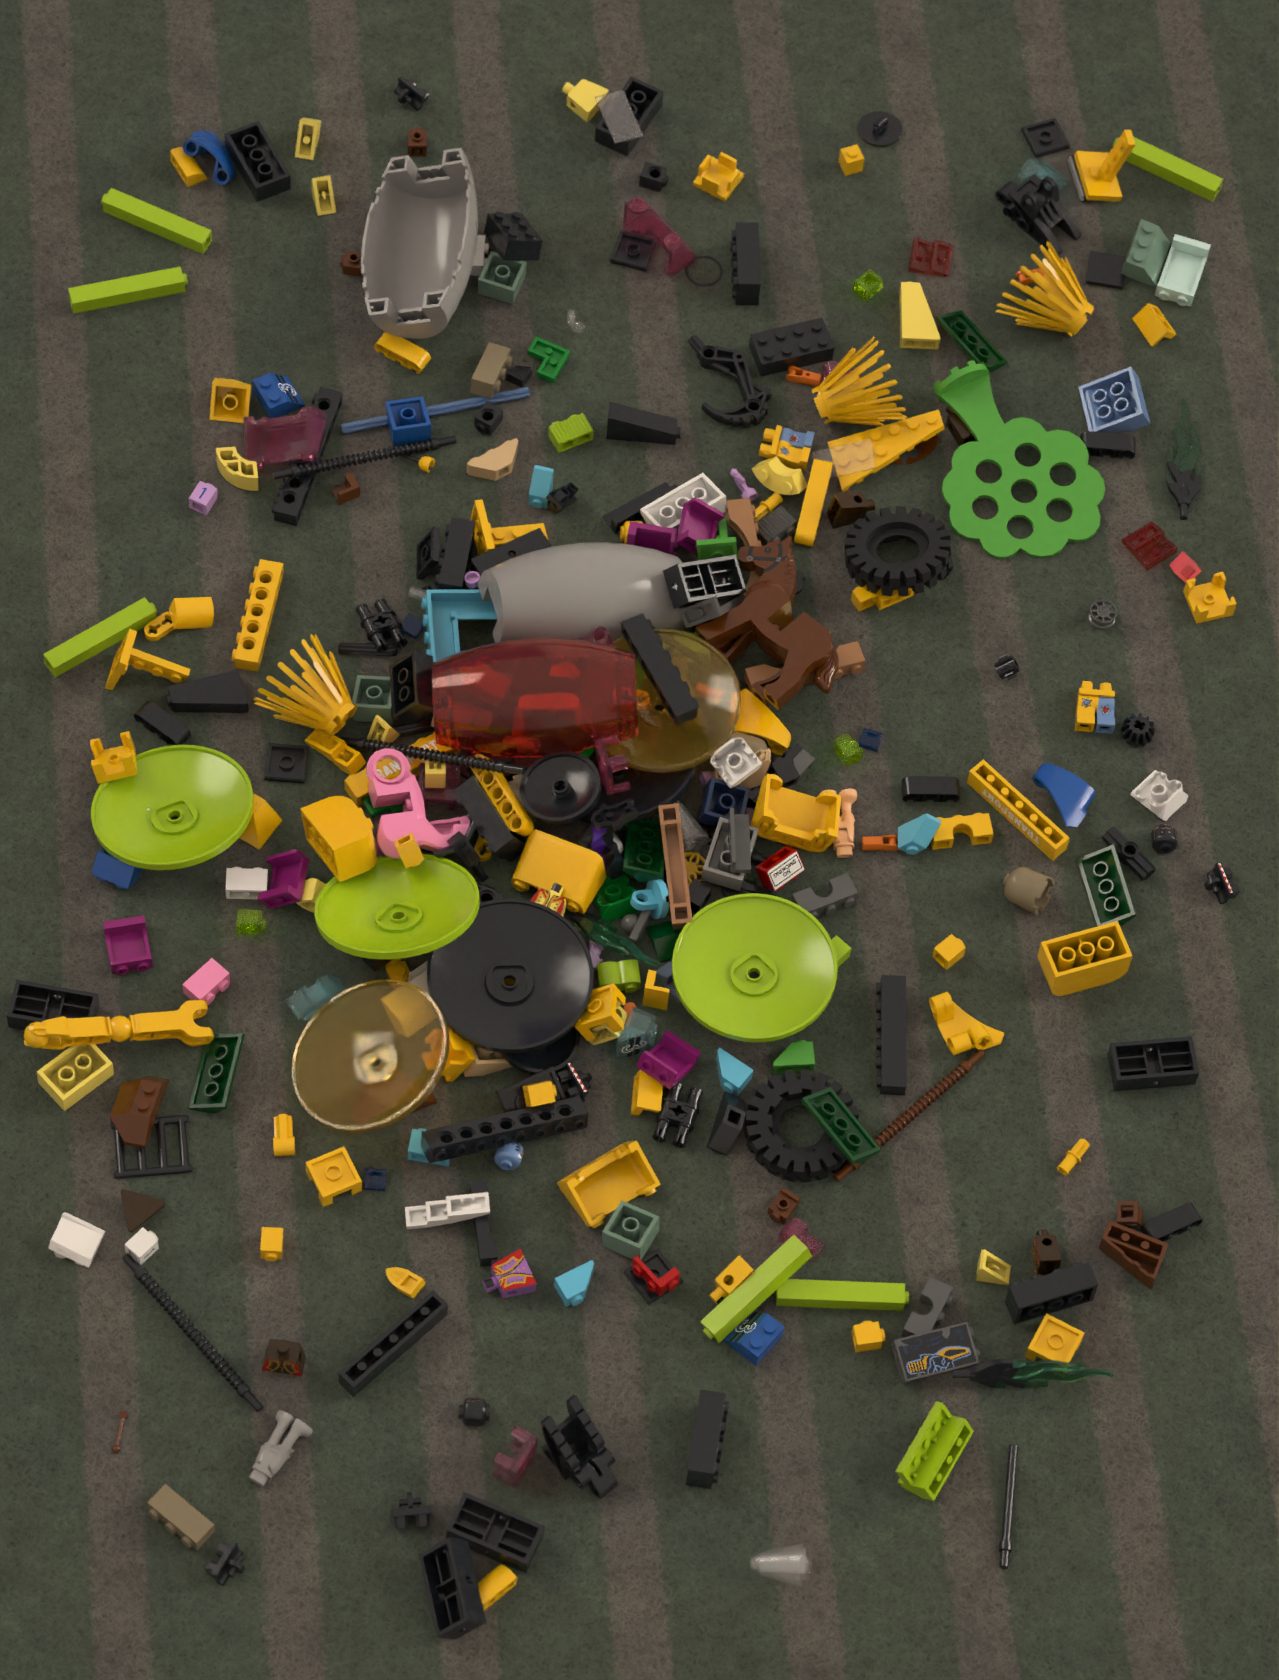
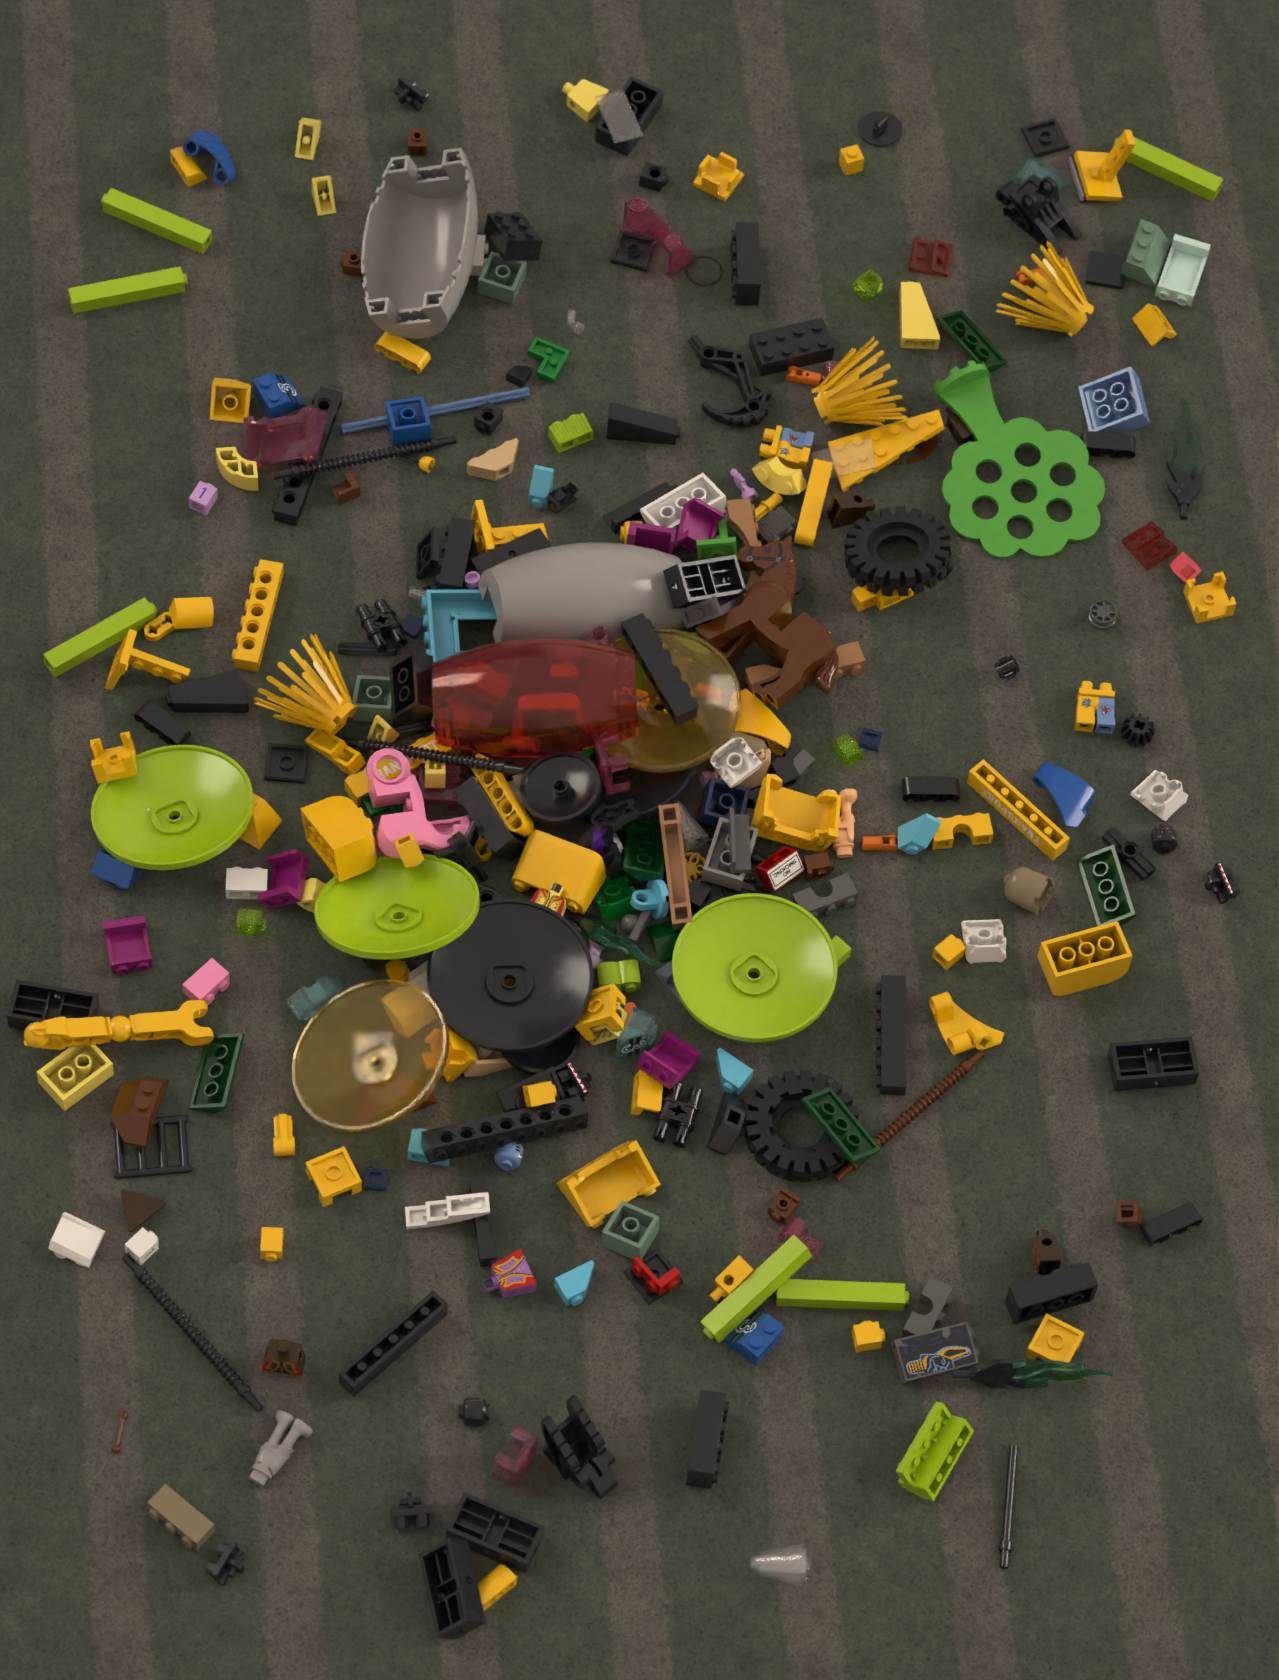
(257, 161): black brick -> none
(405, 1281): yellow plate -> none
(491, 370): dark tan brick -> none
(655, 996): yellow panel -> none
(795, 1057): bright green slope -> none
(817, 866): none -> reddish brown brick
(984, 940): none -> white slope
(992, 1269): light yellow slope -> none
(1073, 1156): yellow axle -> none
(1134, 1251): reddish brown wedge -> none

